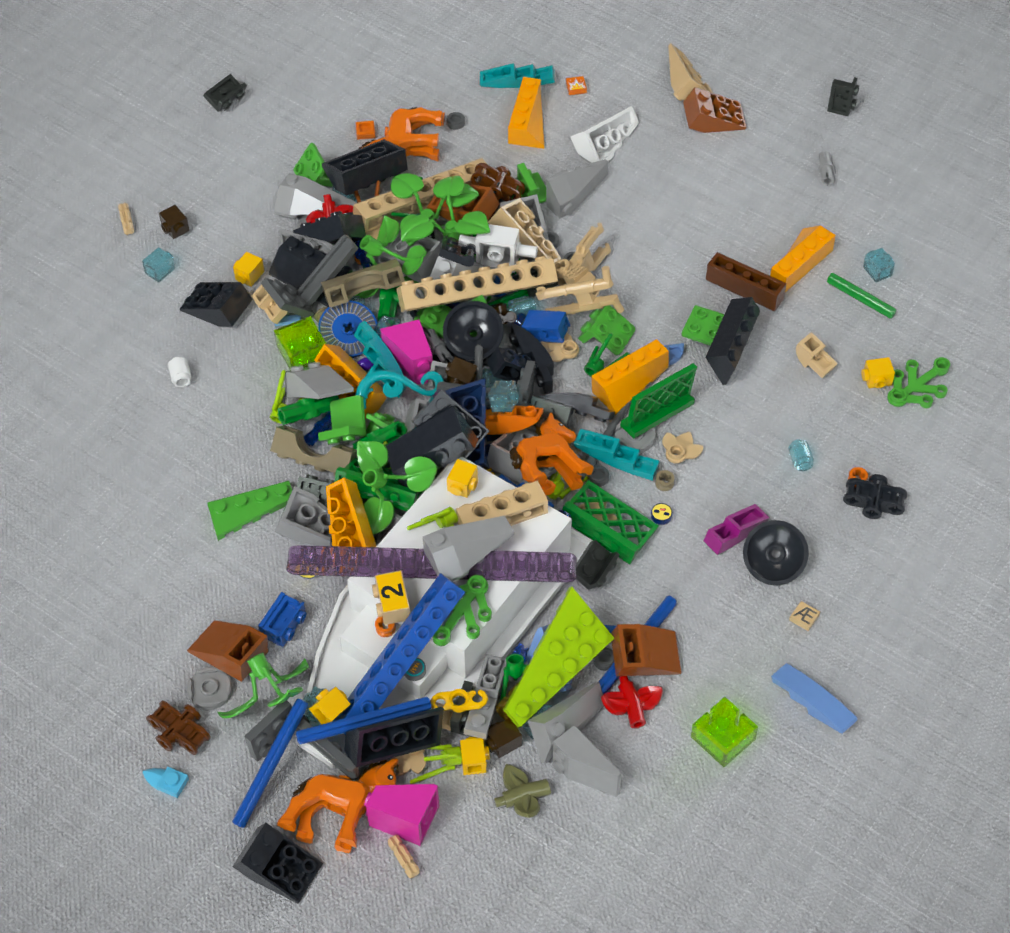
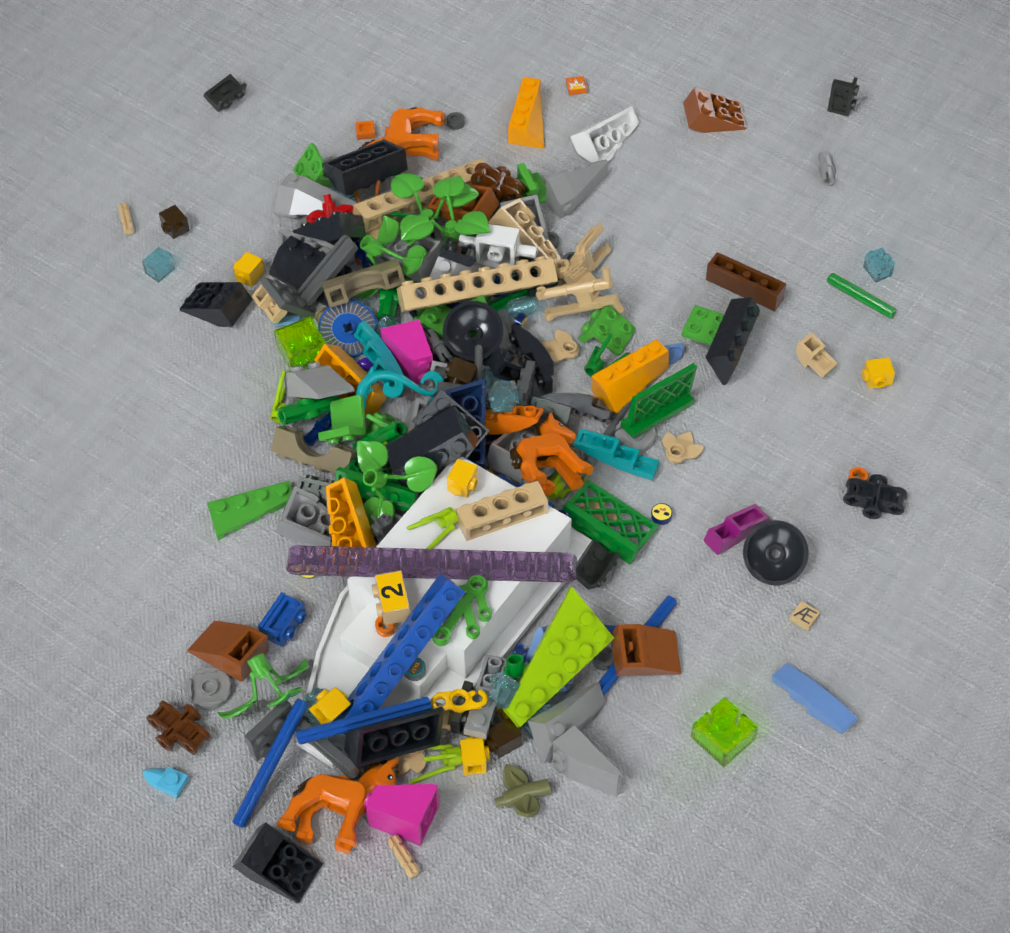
(179, 372): white brick -> none
(381, 526): none -> dark grey hinge
(462, 546): light grey wedge -> none
(503, 689): none -> clear light blue panel
(506, 316): dark brown plate -> none
(511, 77): teal slope -> none
(547, 325): blue hinge -> none
(599, 476): dark grey tile -> none
(632, 701): red plant -> none
(668, 476): dark tan bush -> none
(683, 75): tan wedge -> none
(801, 455): clear light blue brick -> none
(806, 252): light orange wedge -> none
(900, 396): bright green plant -> none

